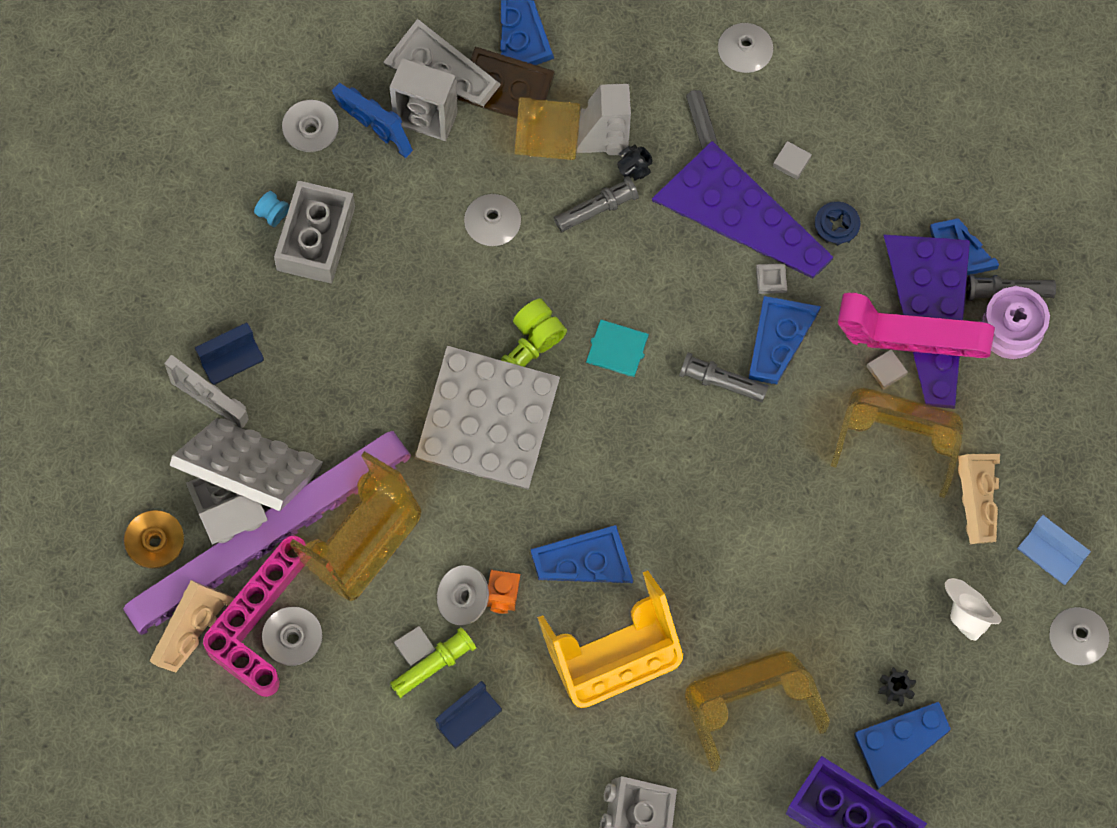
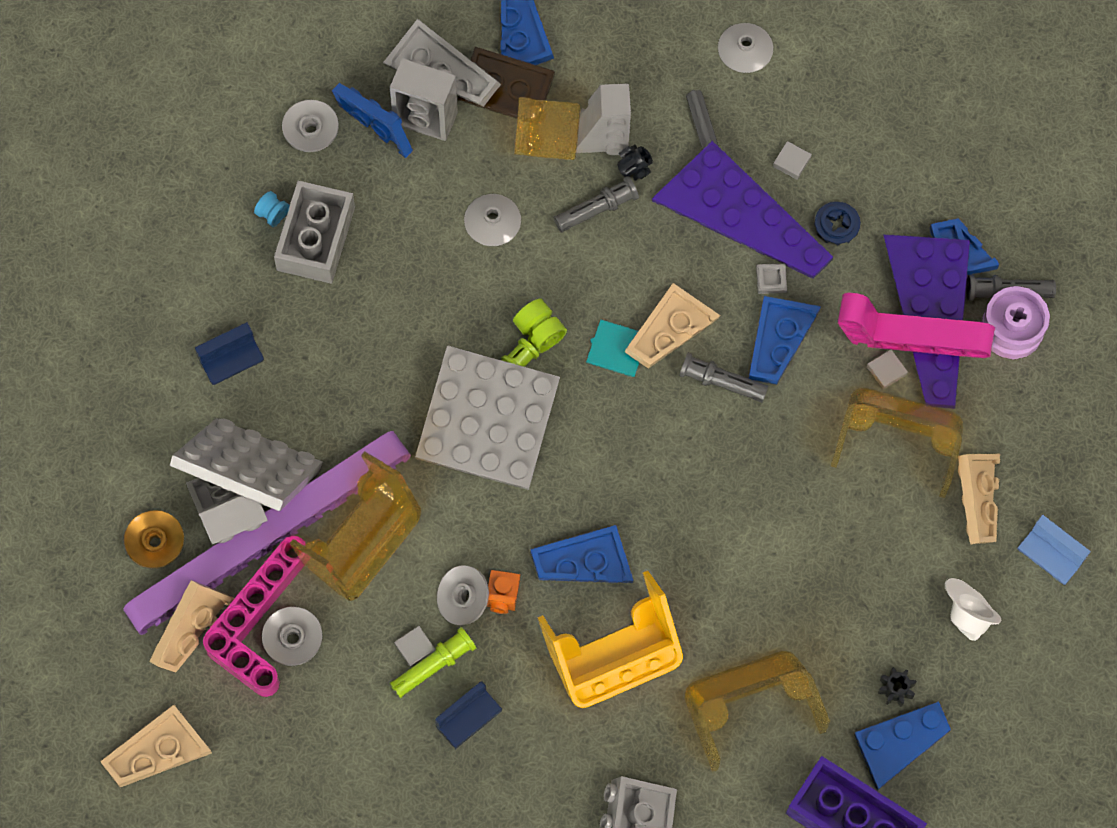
(156, 748): none -> tan wing
(205, 392): light grey wing -> none
(669, 326): none -> tan wing
(1076, 649): light grey dish -> none

